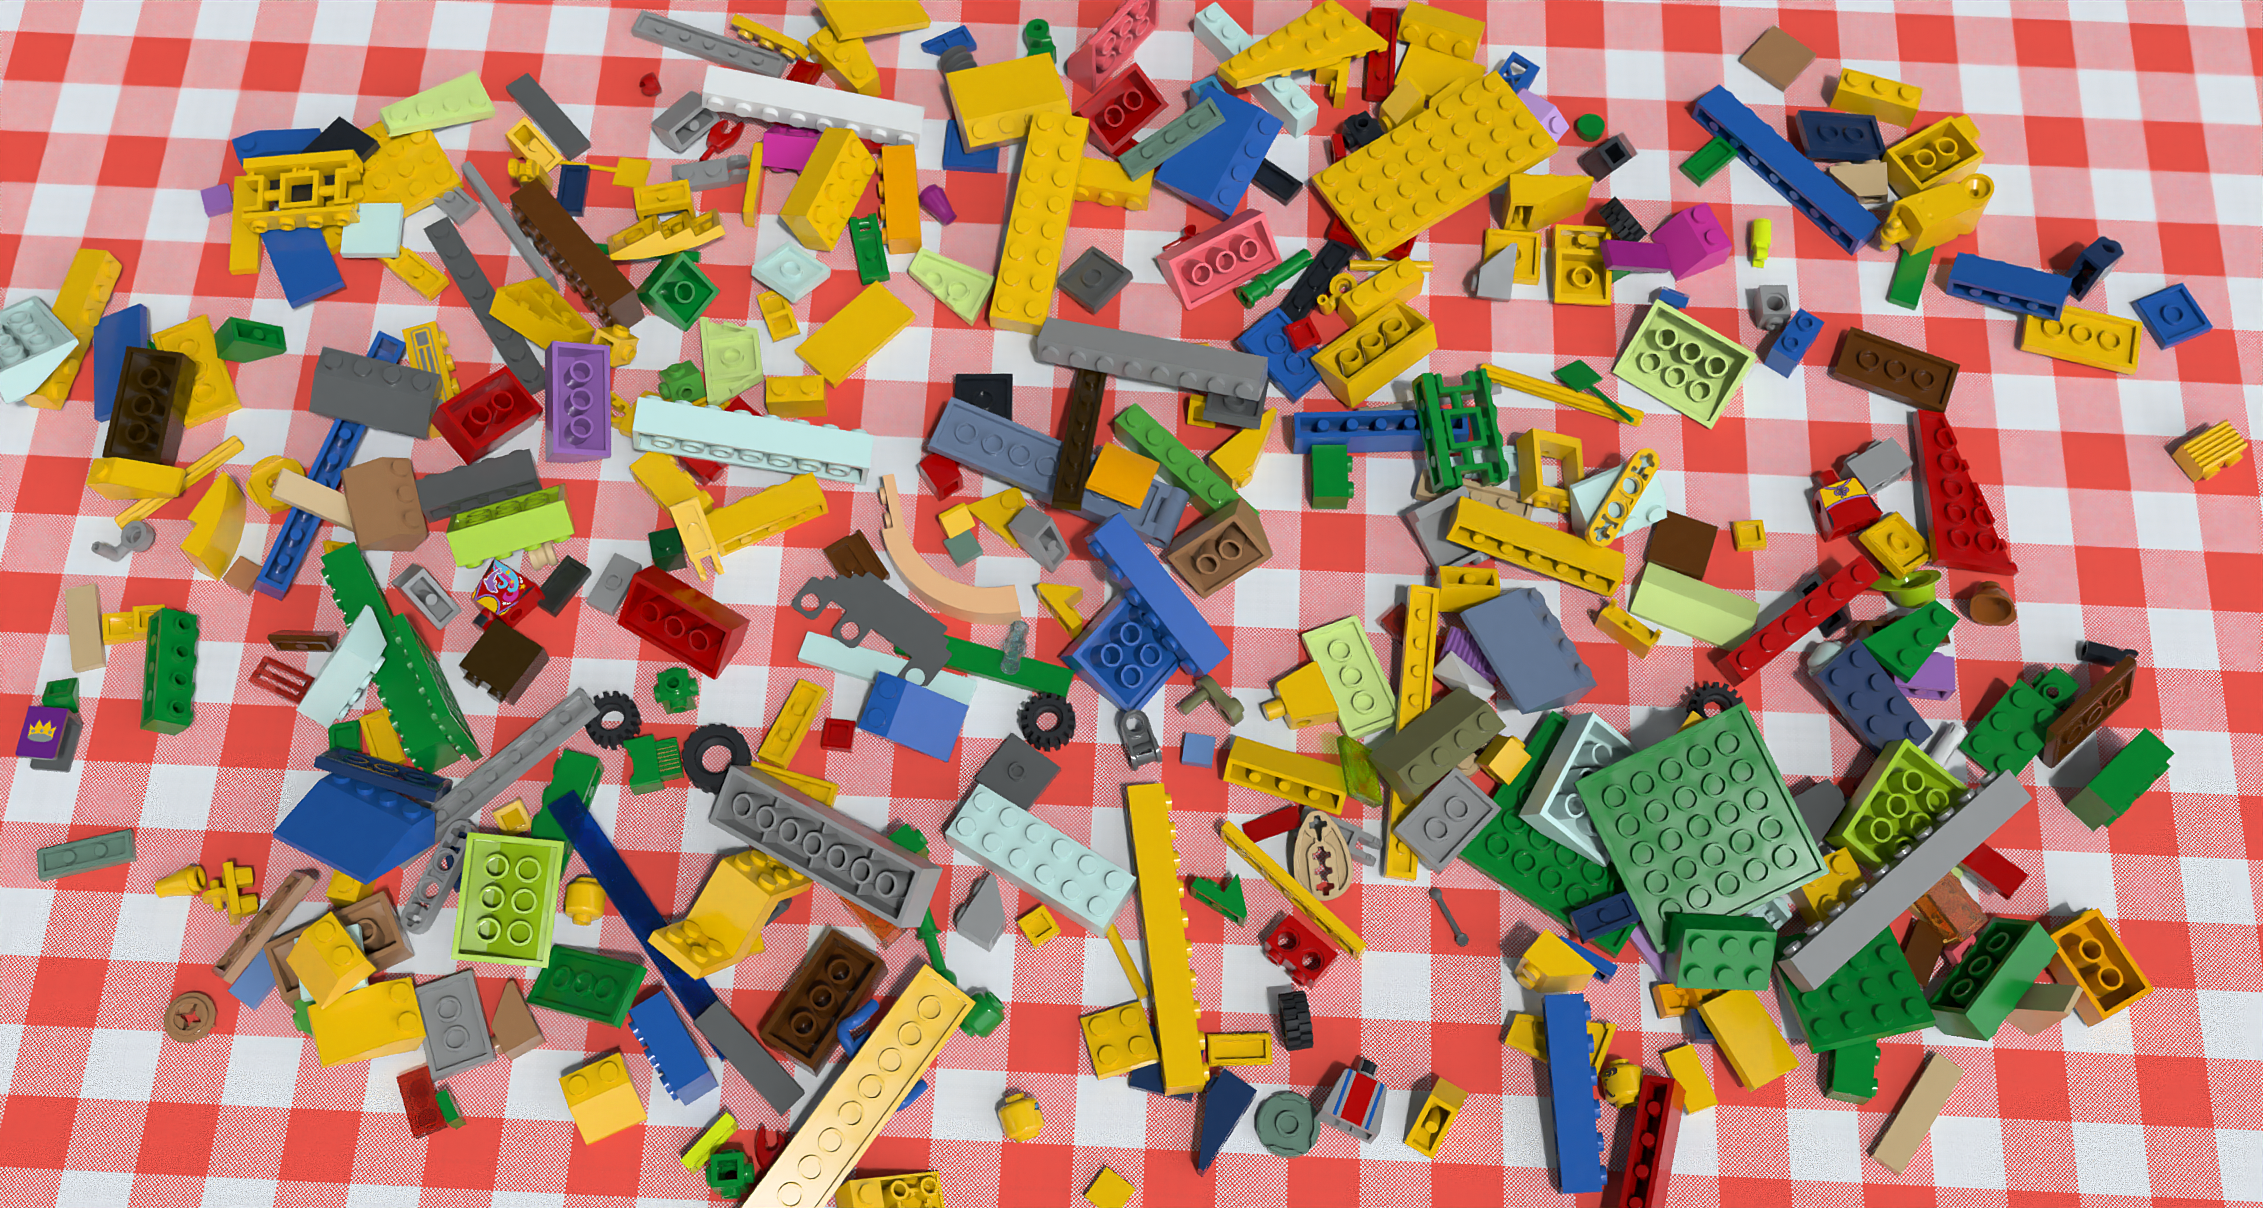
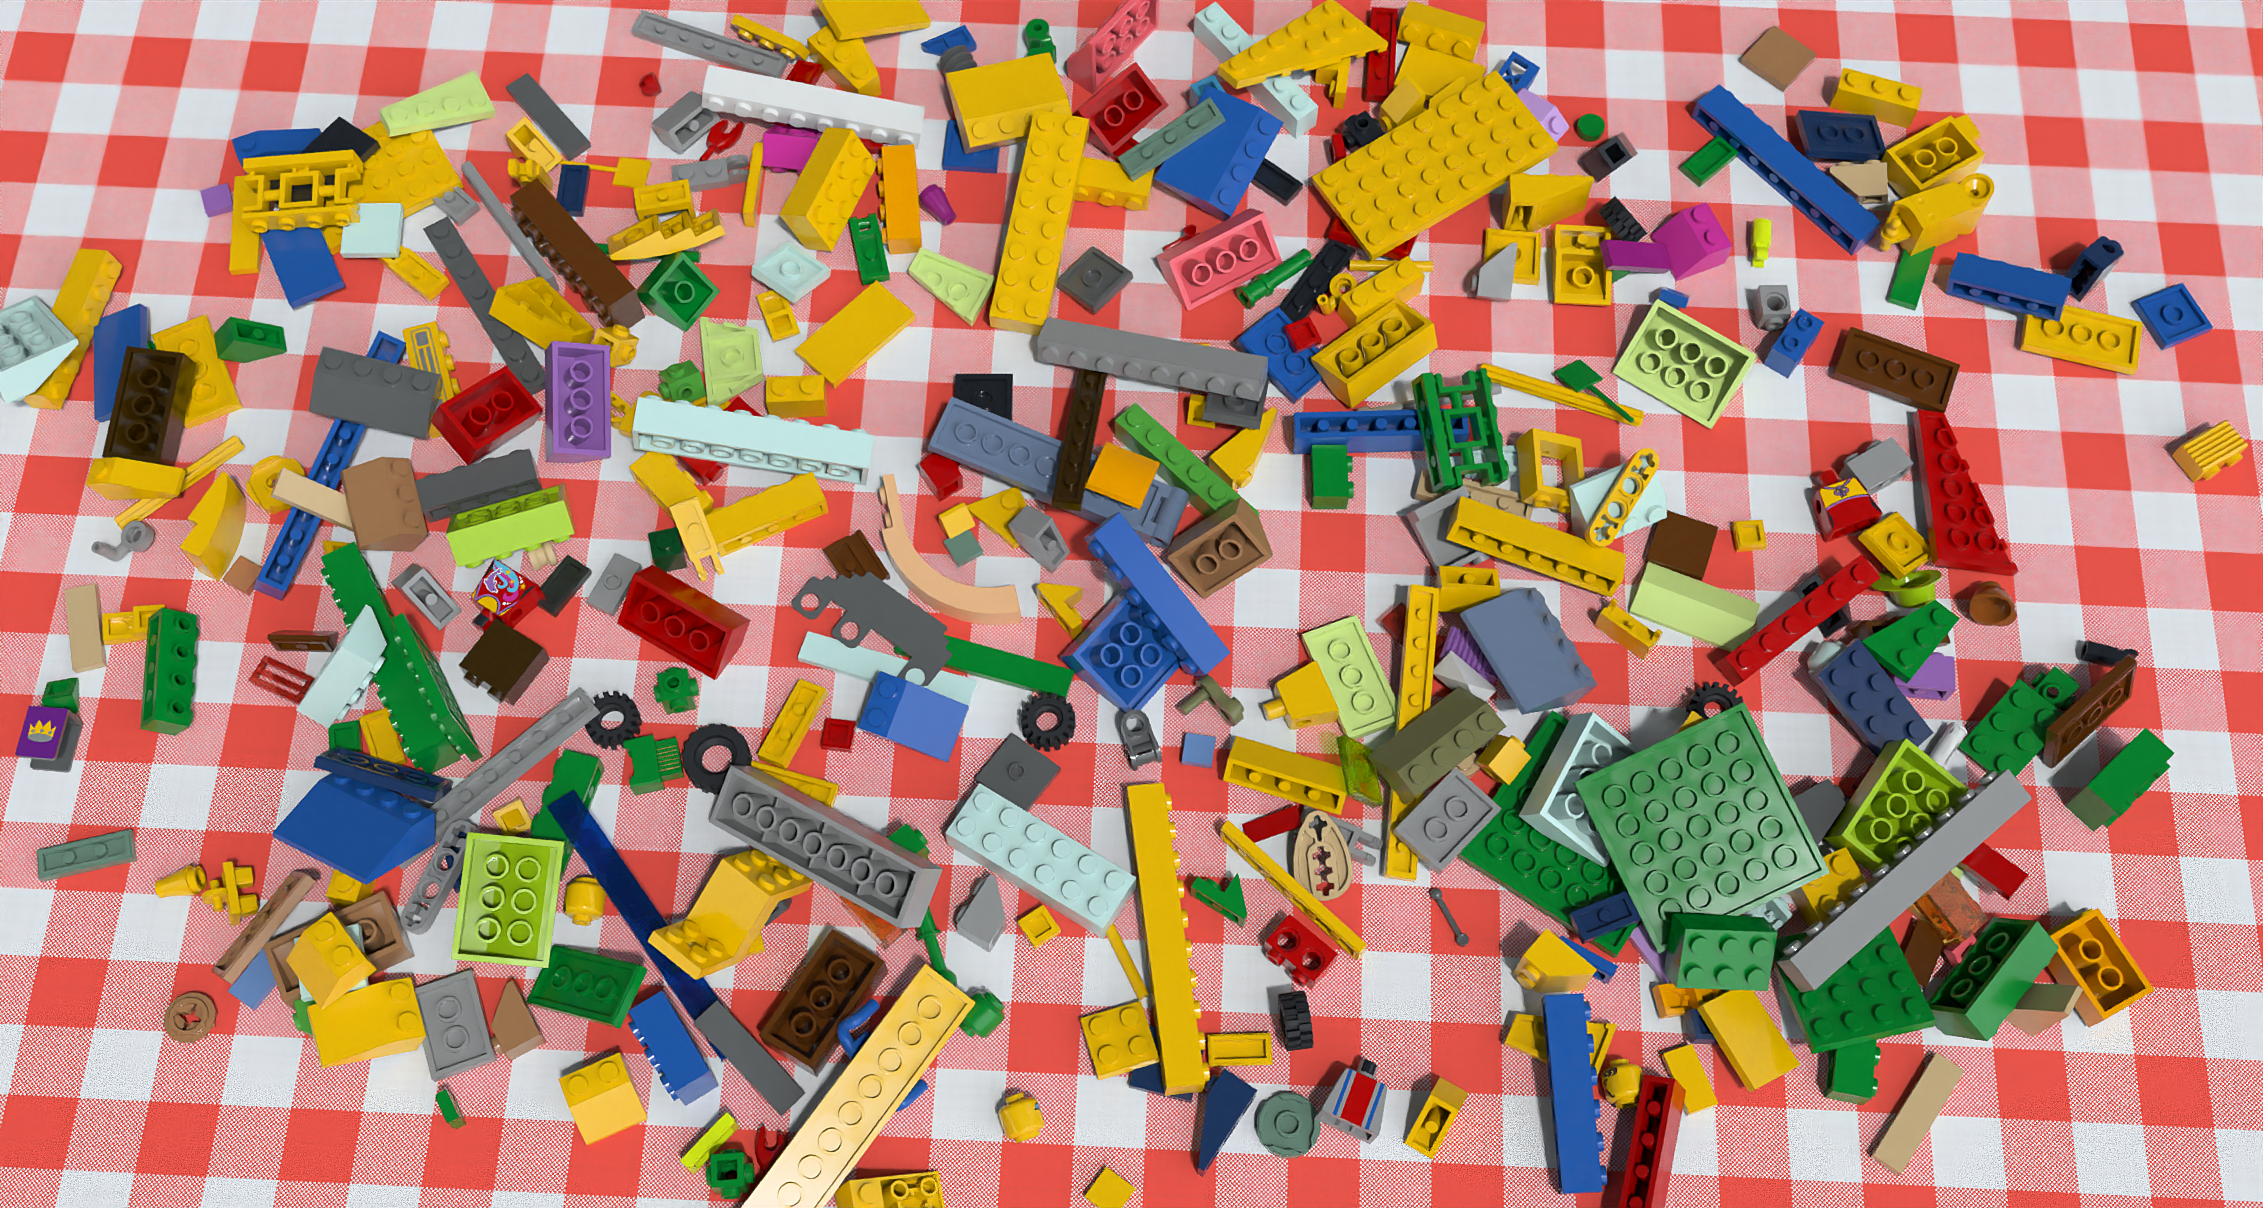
(419, 1100): clear red plate -> none
(1014, 647): clear light blue pin -> none

